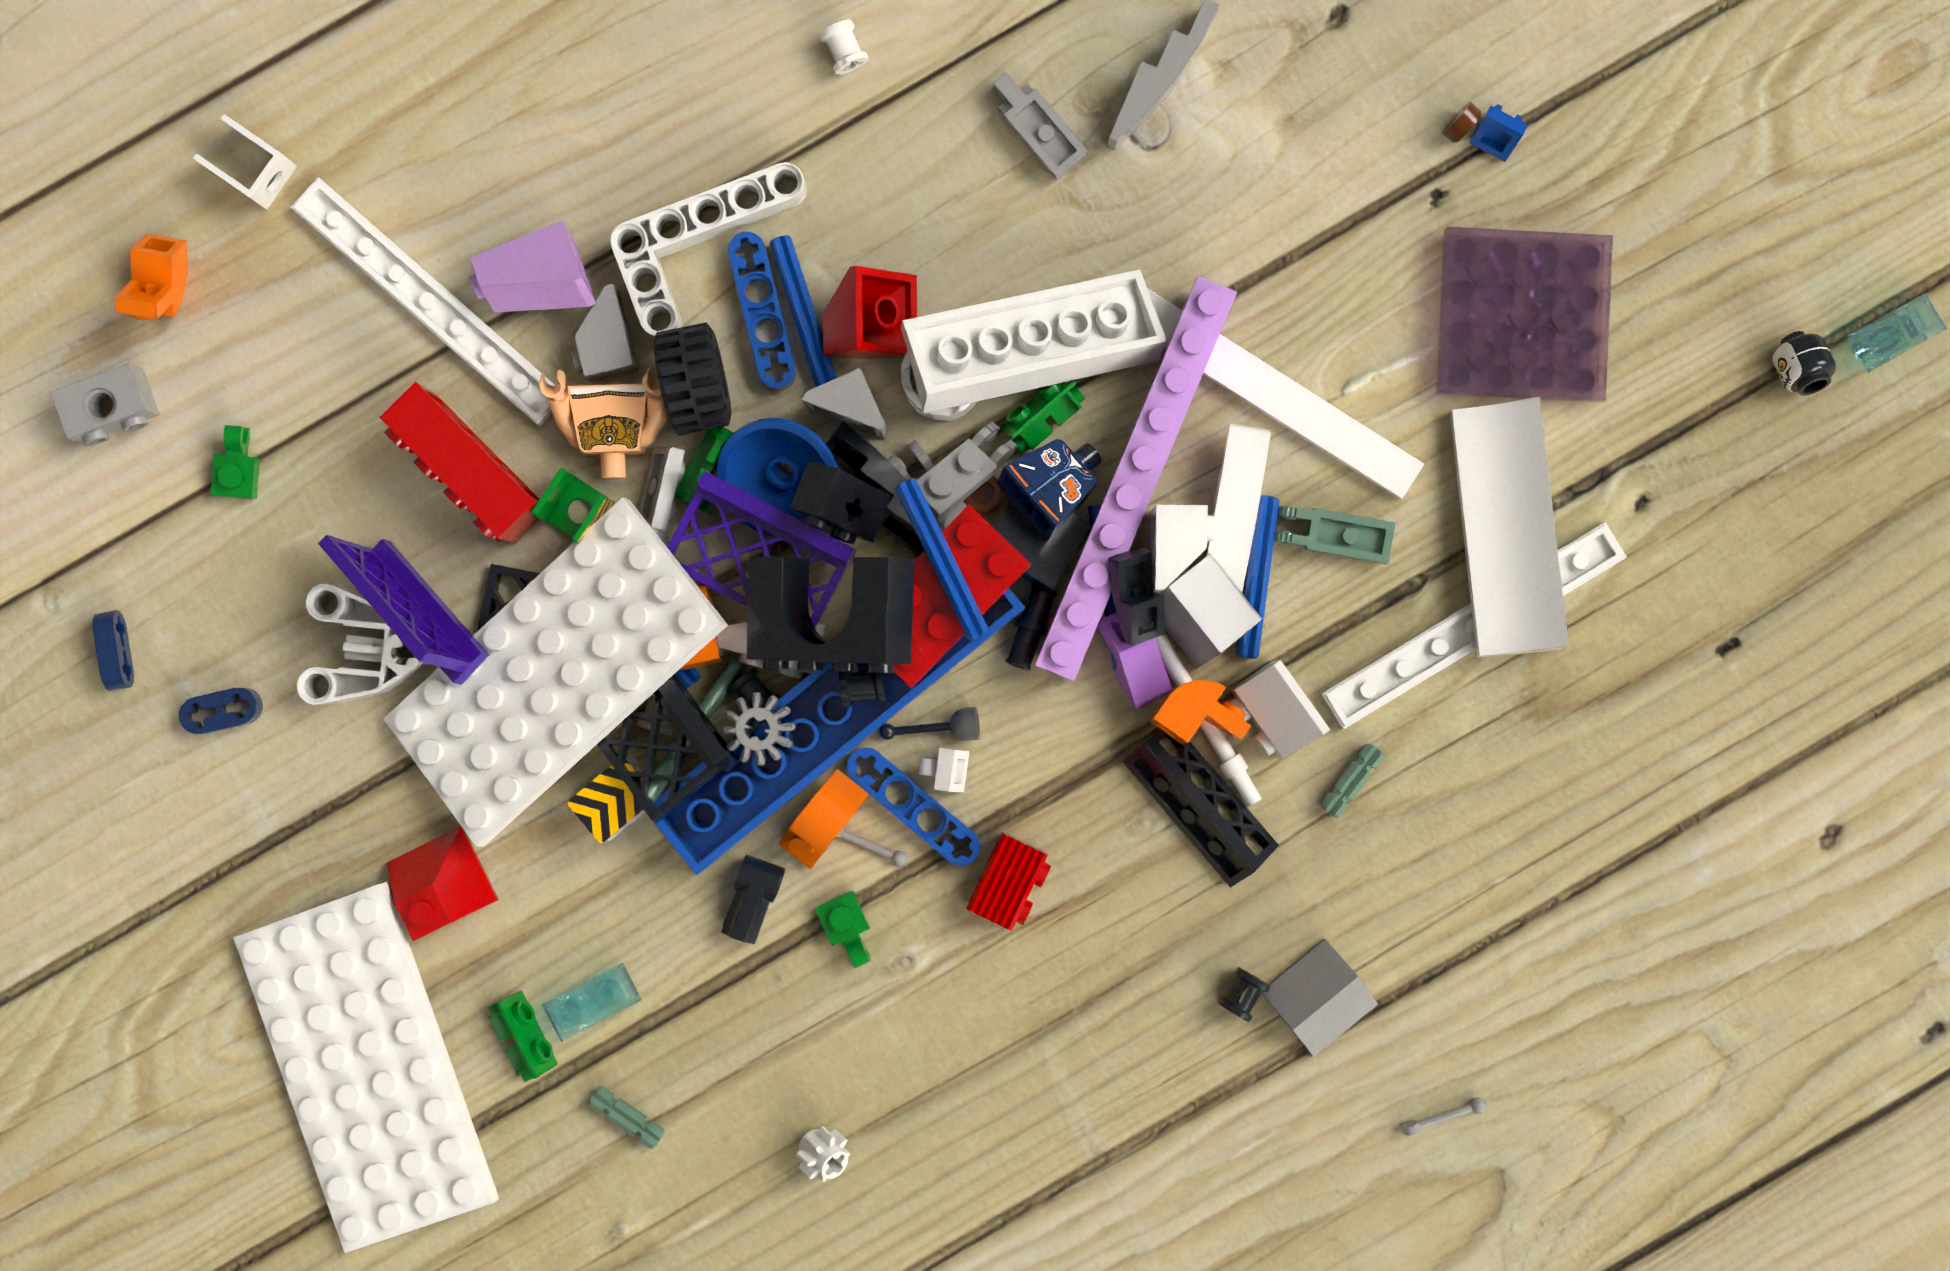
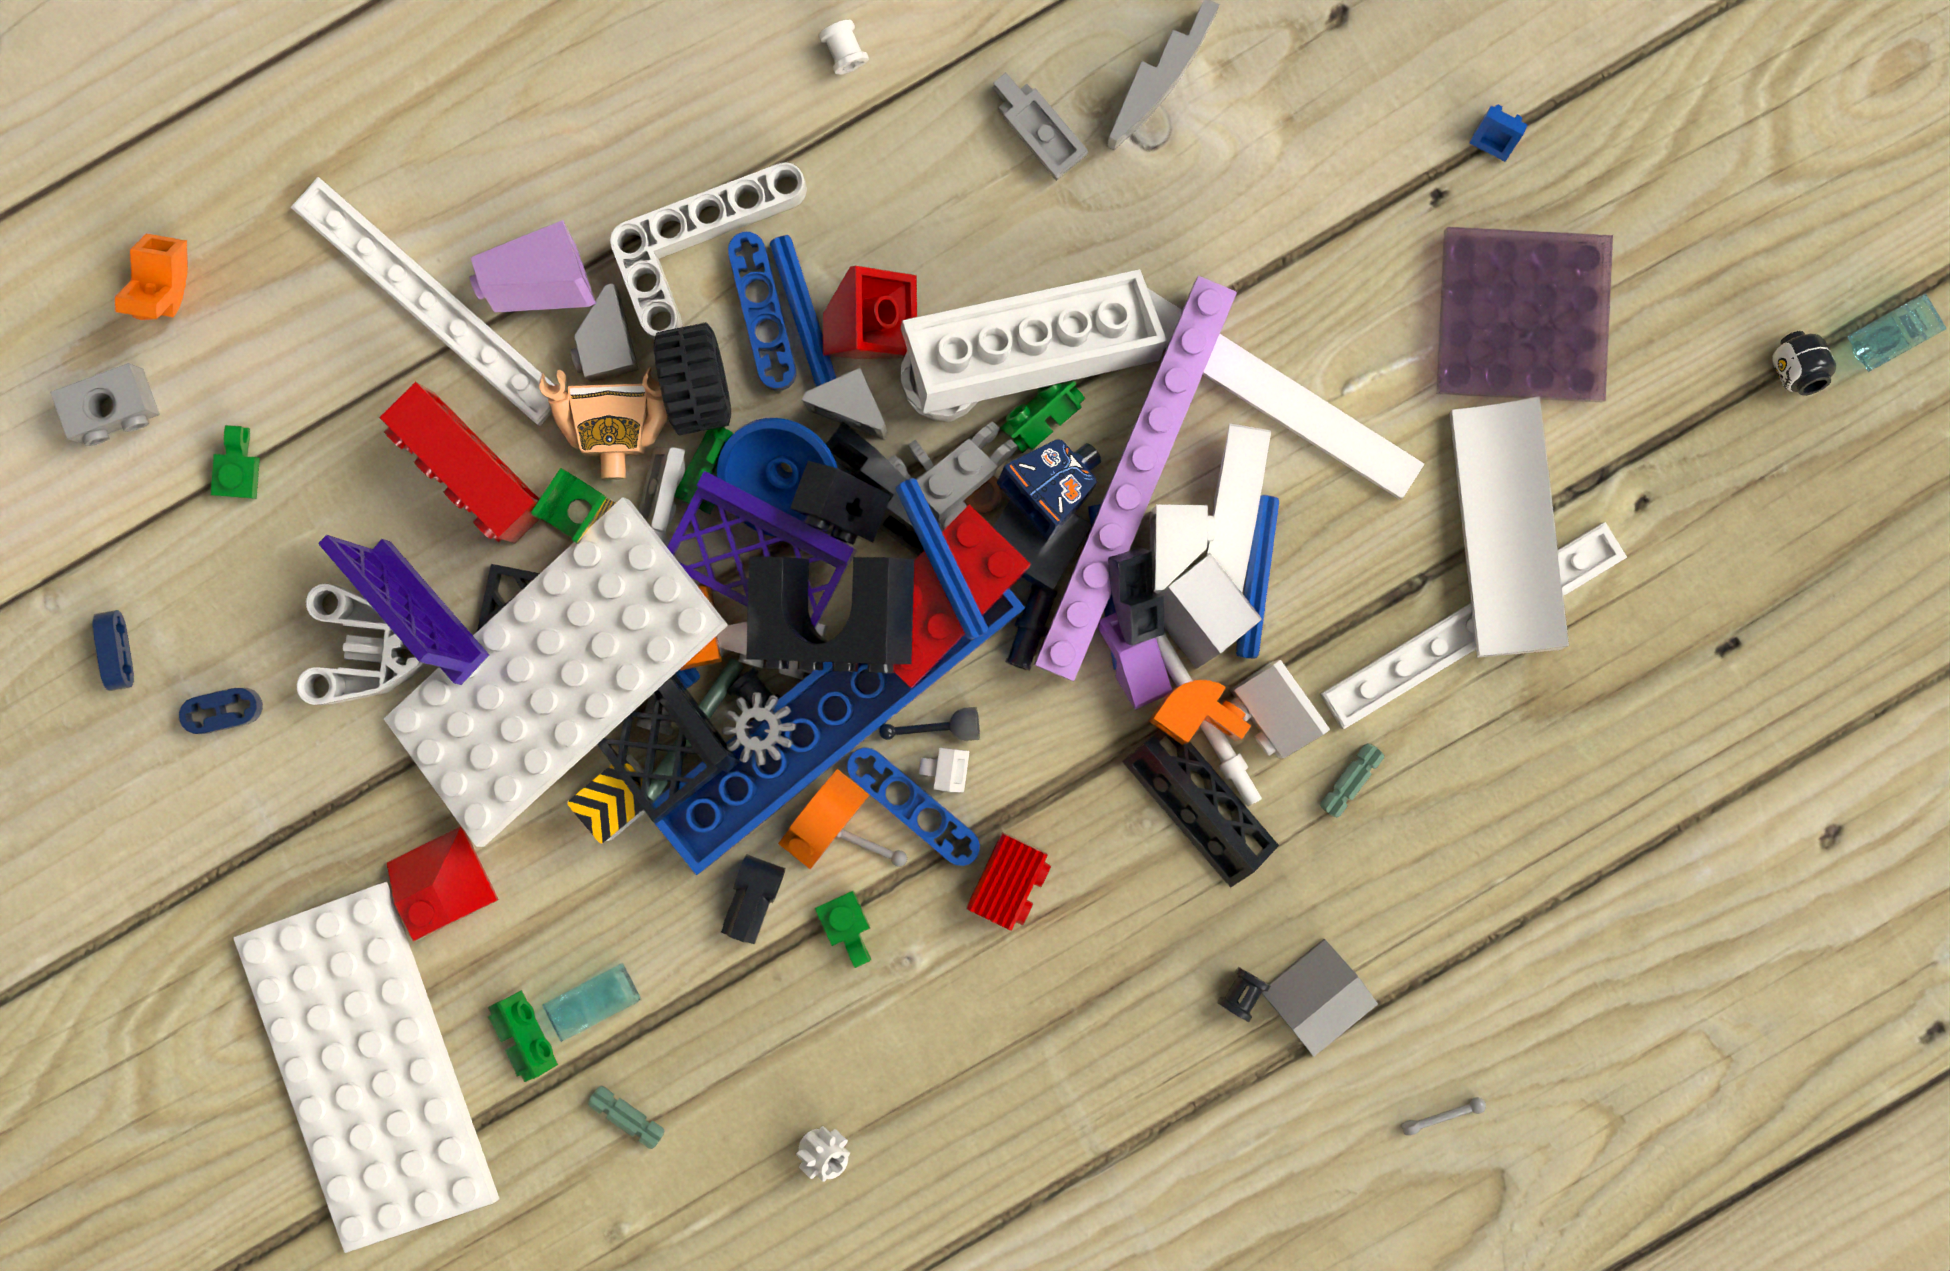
(278, 164): white piece -> none
(861, 687): black bush -> none
(1340, 534): sand green hinge -> none
(1462, 122): reddish brown tile -> none

